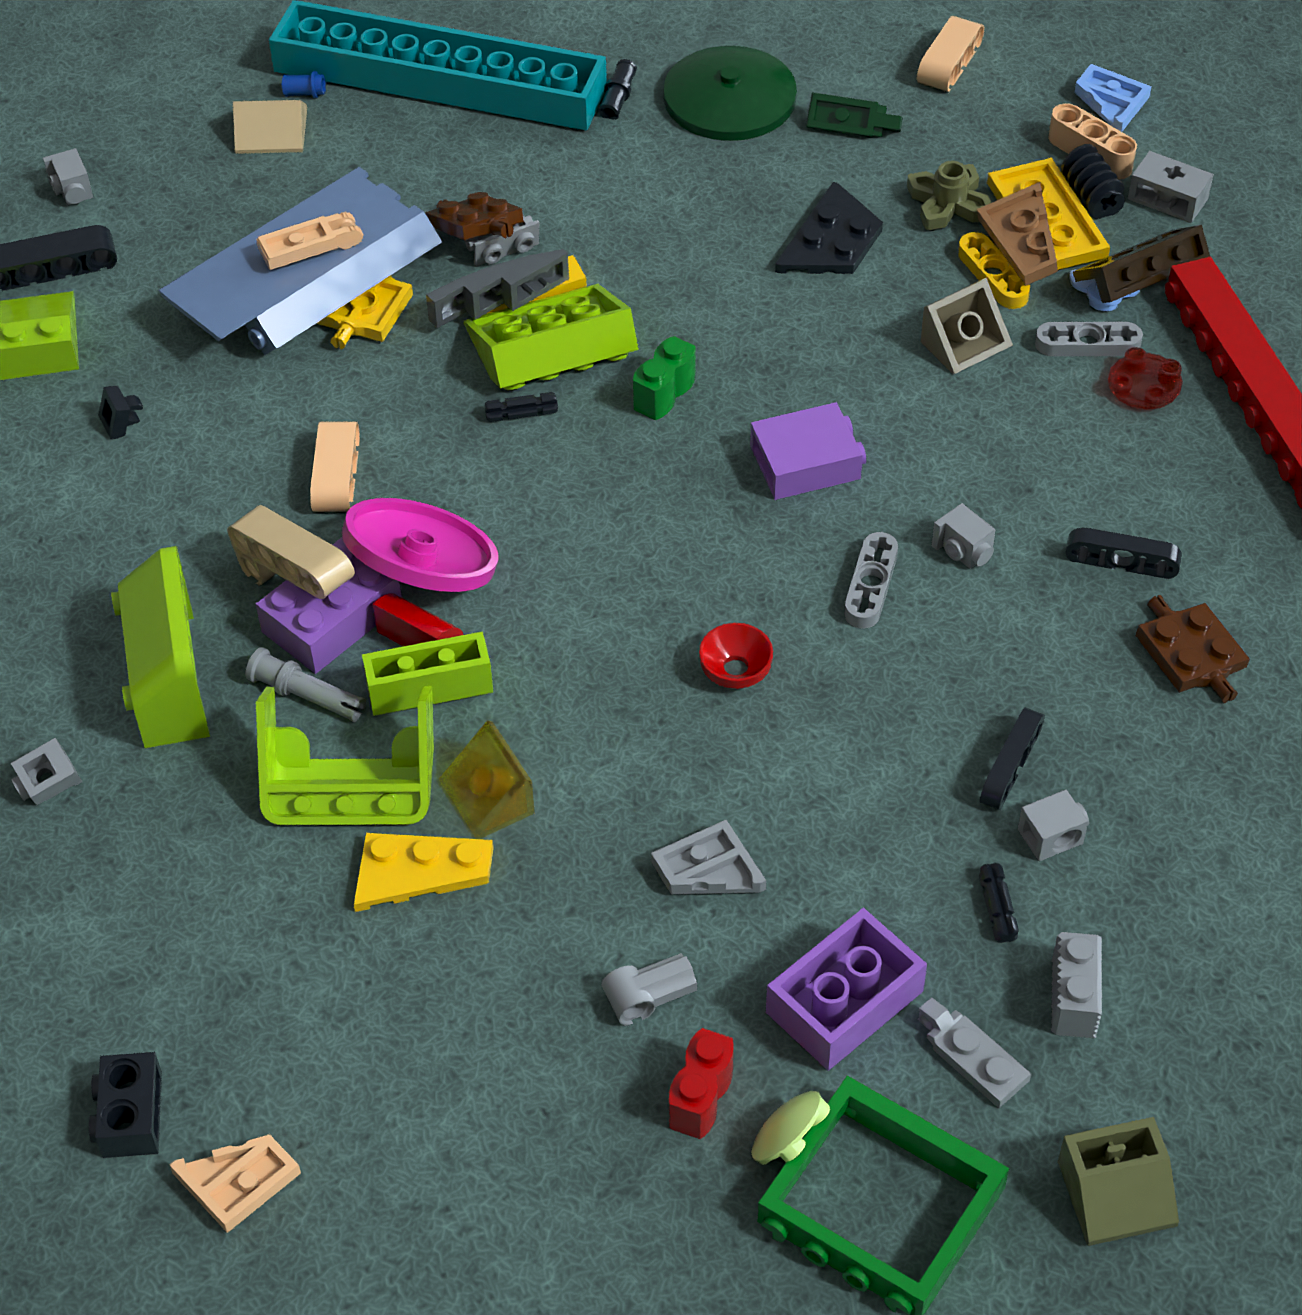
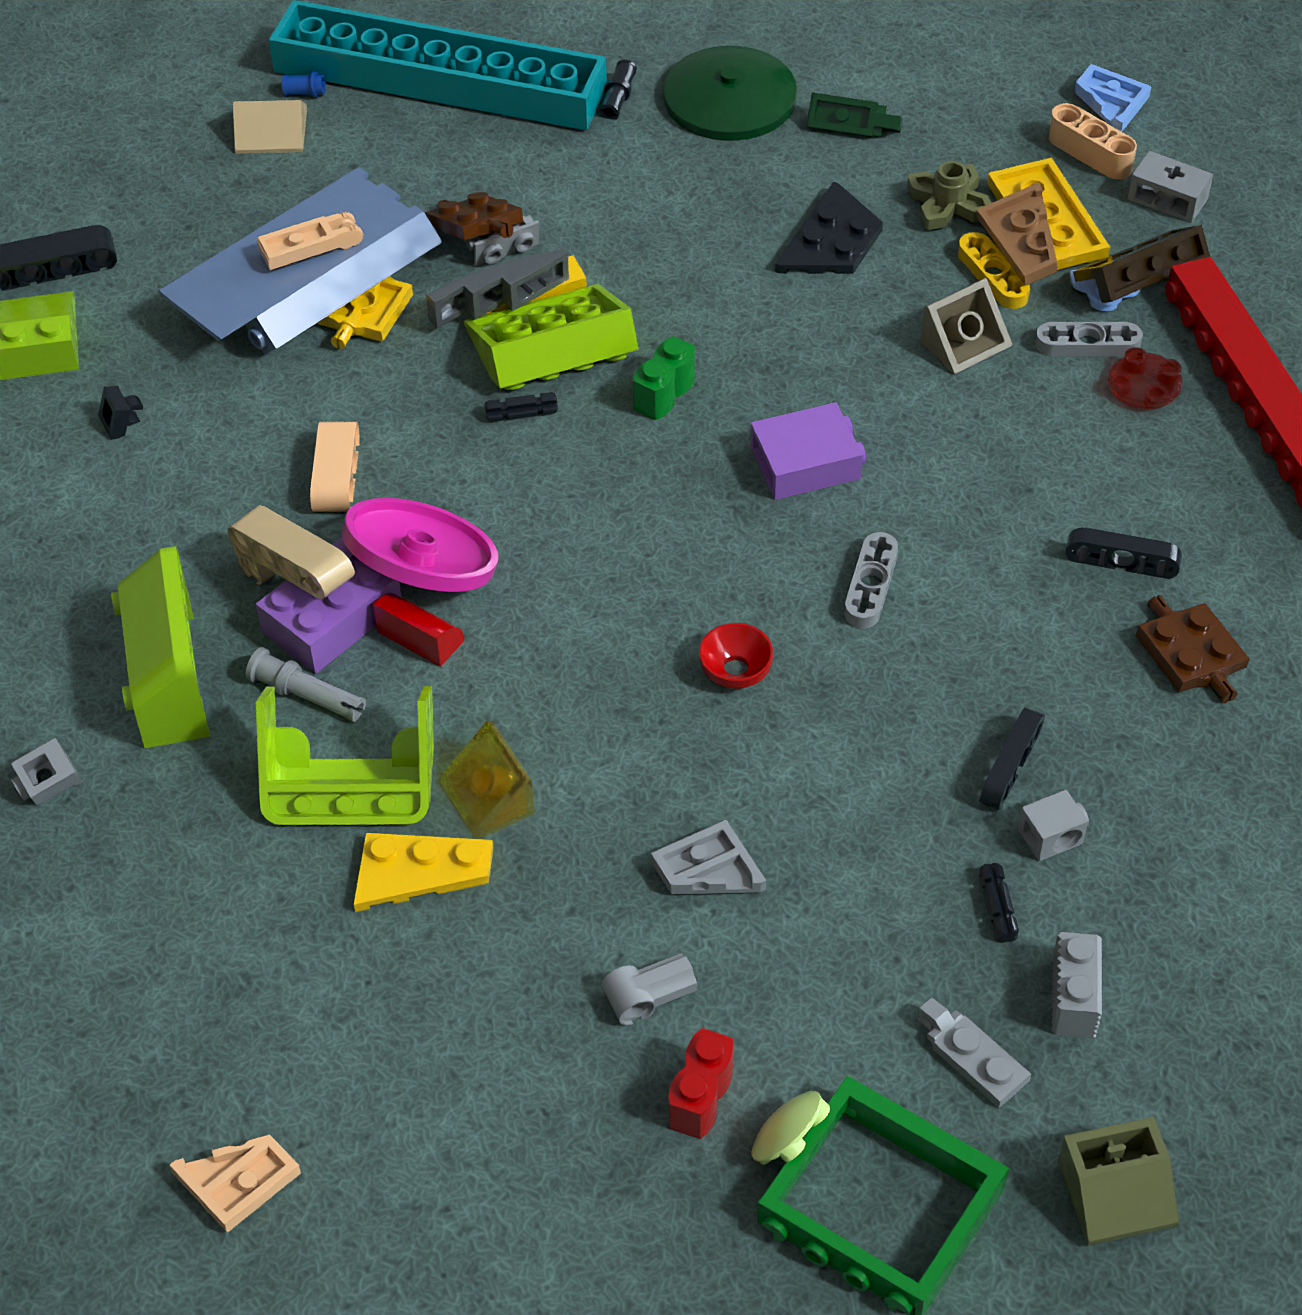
(68, 176): light grey brick -> none
(135, 1105): black brick -> none
(452, 666): lime brick -> none
(845, 988): medium lavender brick -> none
(950, 52): light nougat beam -> none
(964, 536): light grey brick -> none
(1093, 181): black piece -> none

